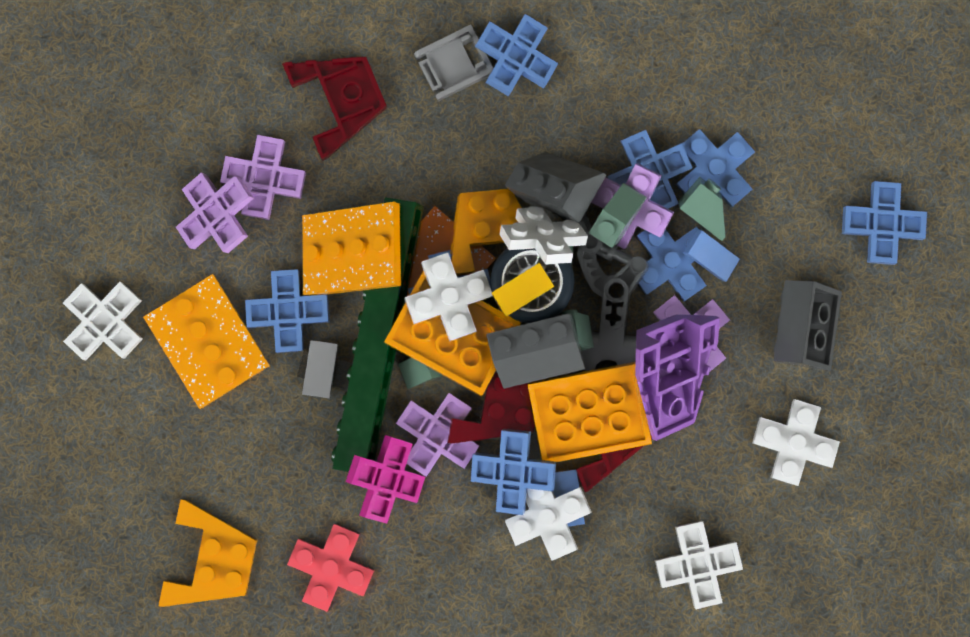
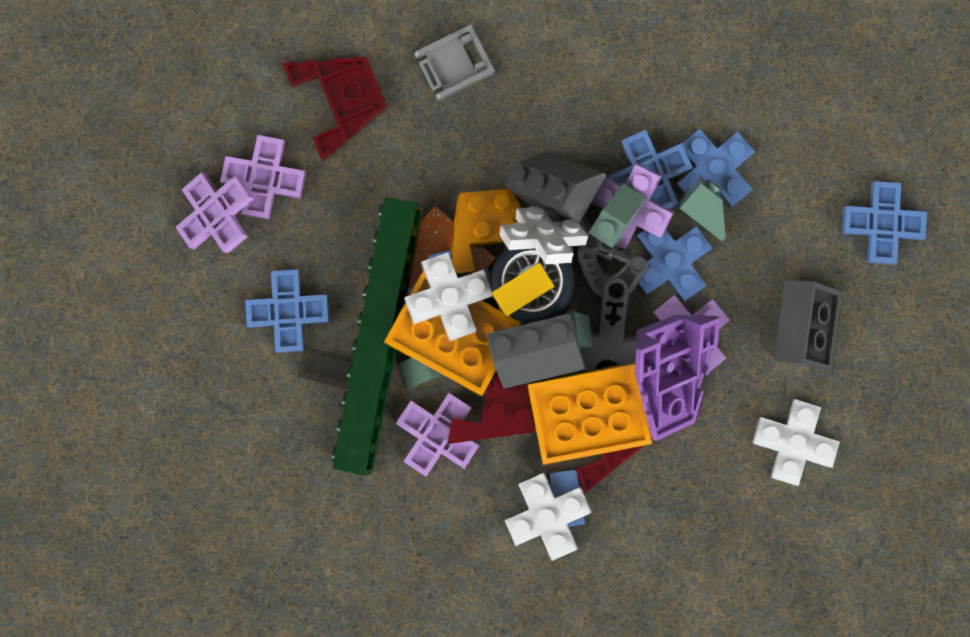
(102, 321): white plate -> none
(206, 341): light orange plate -> none
(222, 560): light orange wing -> none
(320, 369): light grey tile -> none
(330, 567): coral plate -> none
(351, 249): light orange plate -> none
(385, 479): dark pink plate -> none
(513, 471): medium blue plate -> none
(516, 55): medium blue plate -> none
(698, 564): white plate -> none
(711, 255): medium blue tile -> none

